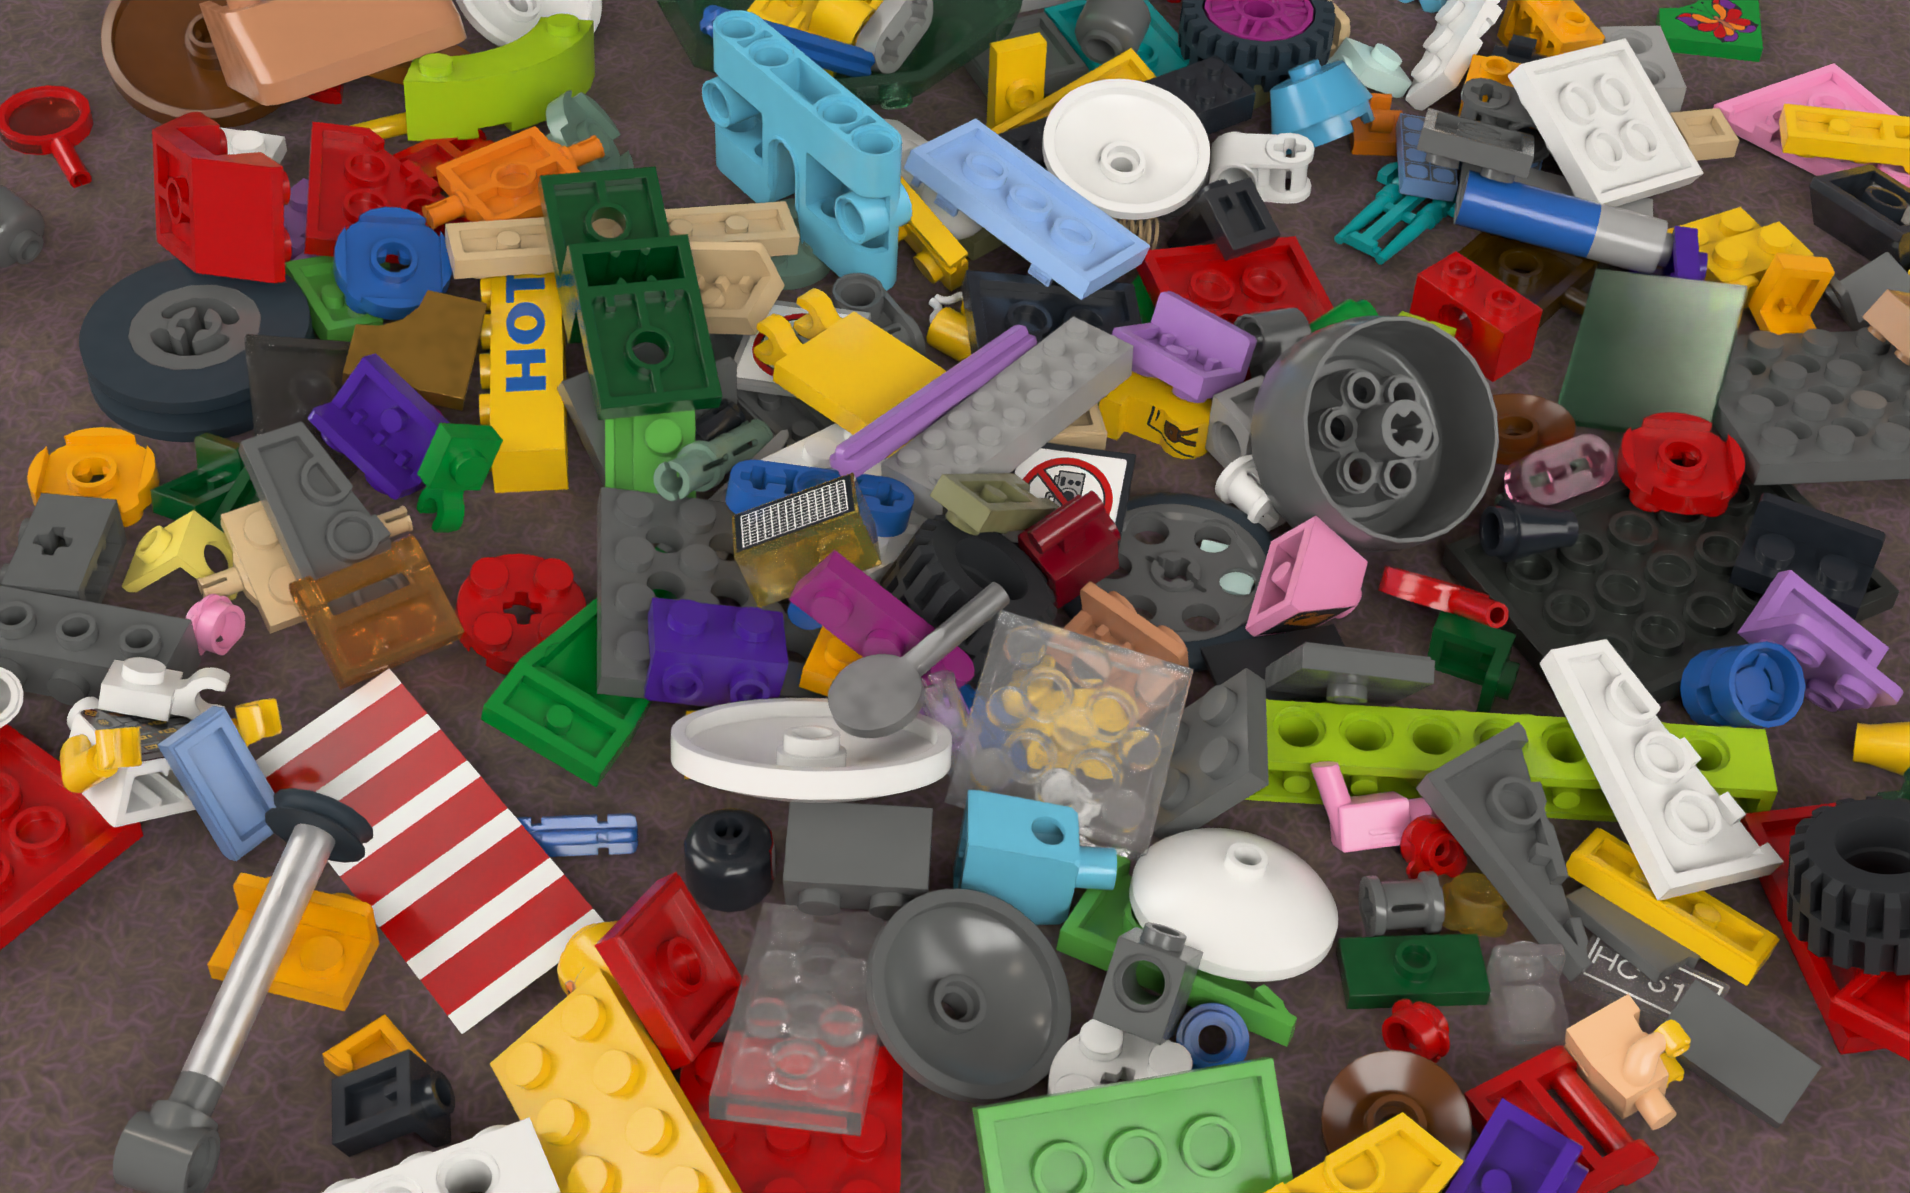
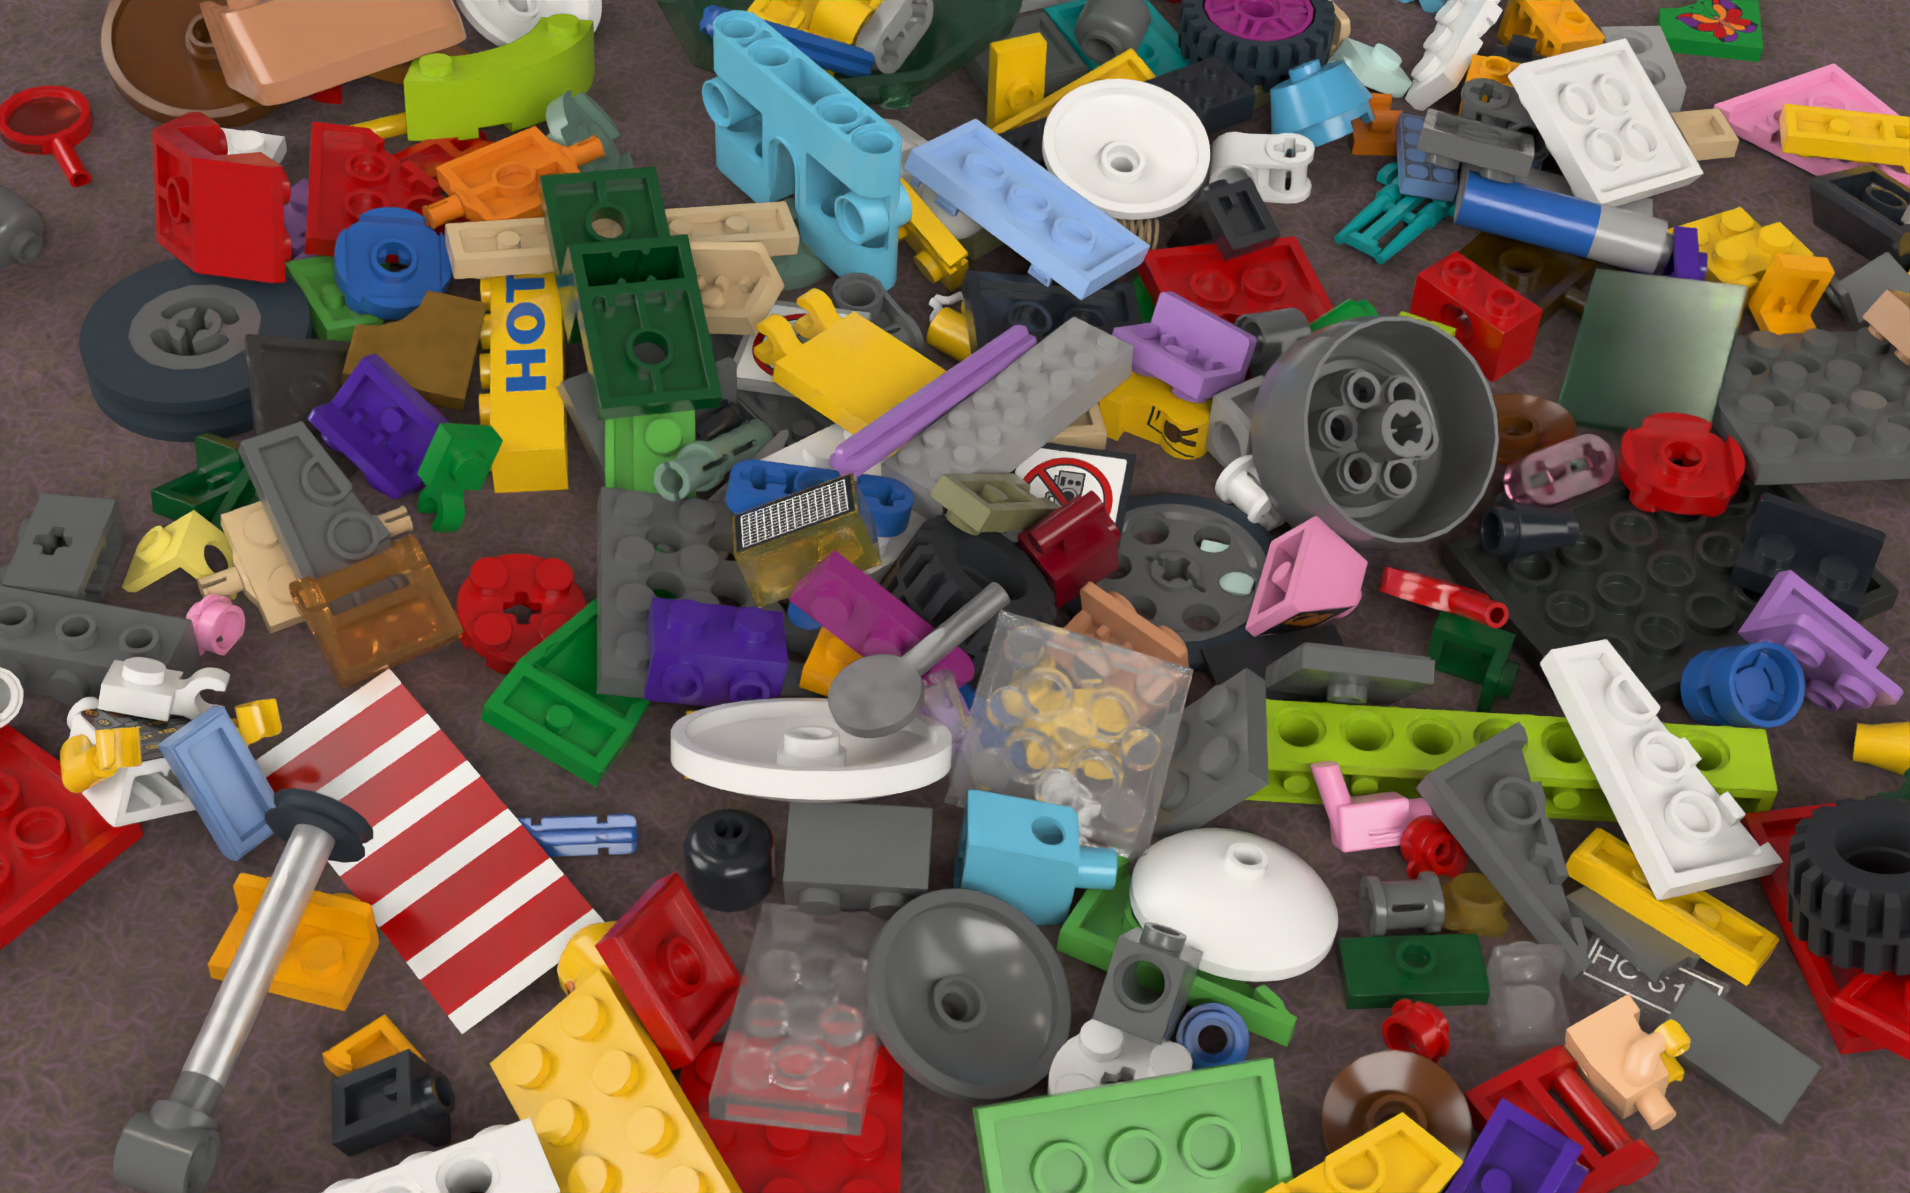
(112, 452): light orange plate -> none

